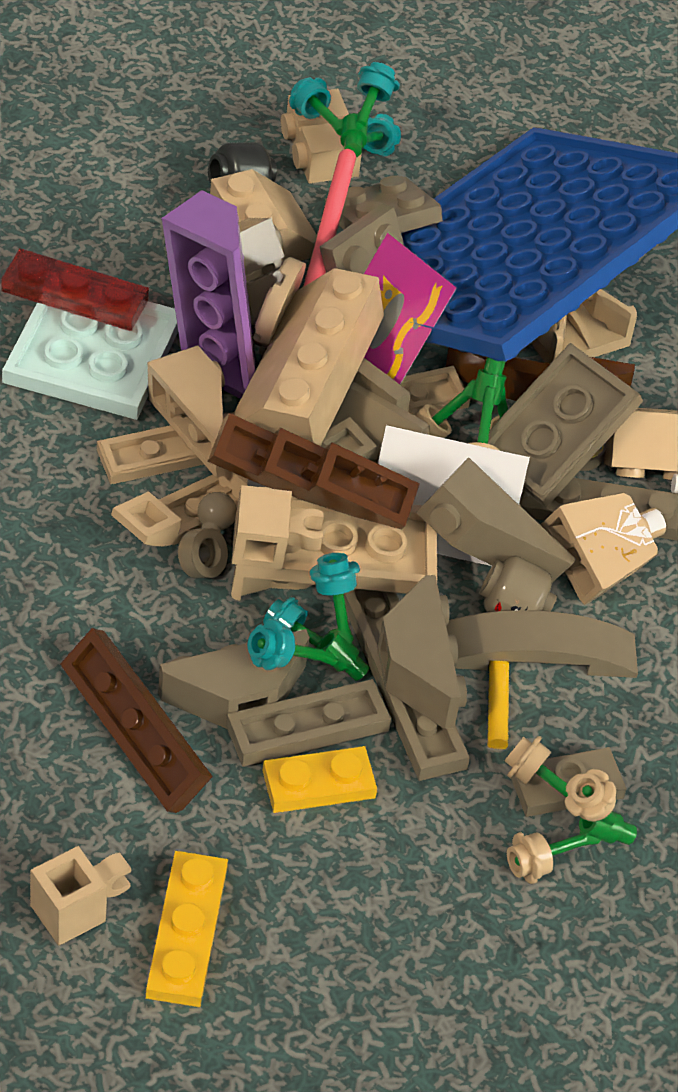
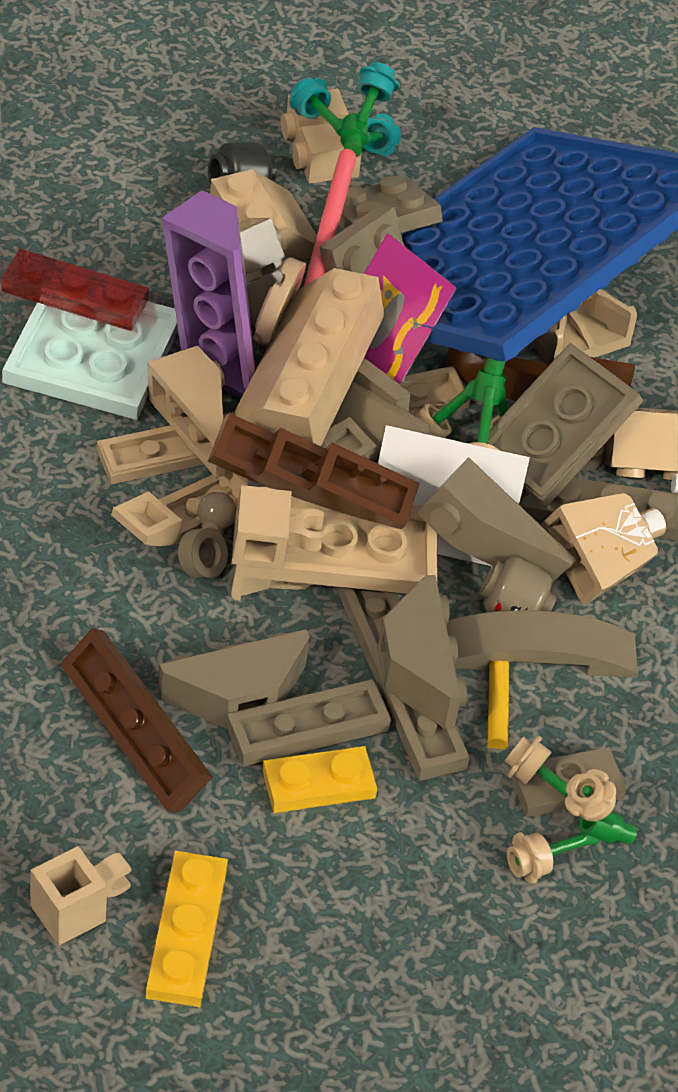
(273, 643): teal plant -> none

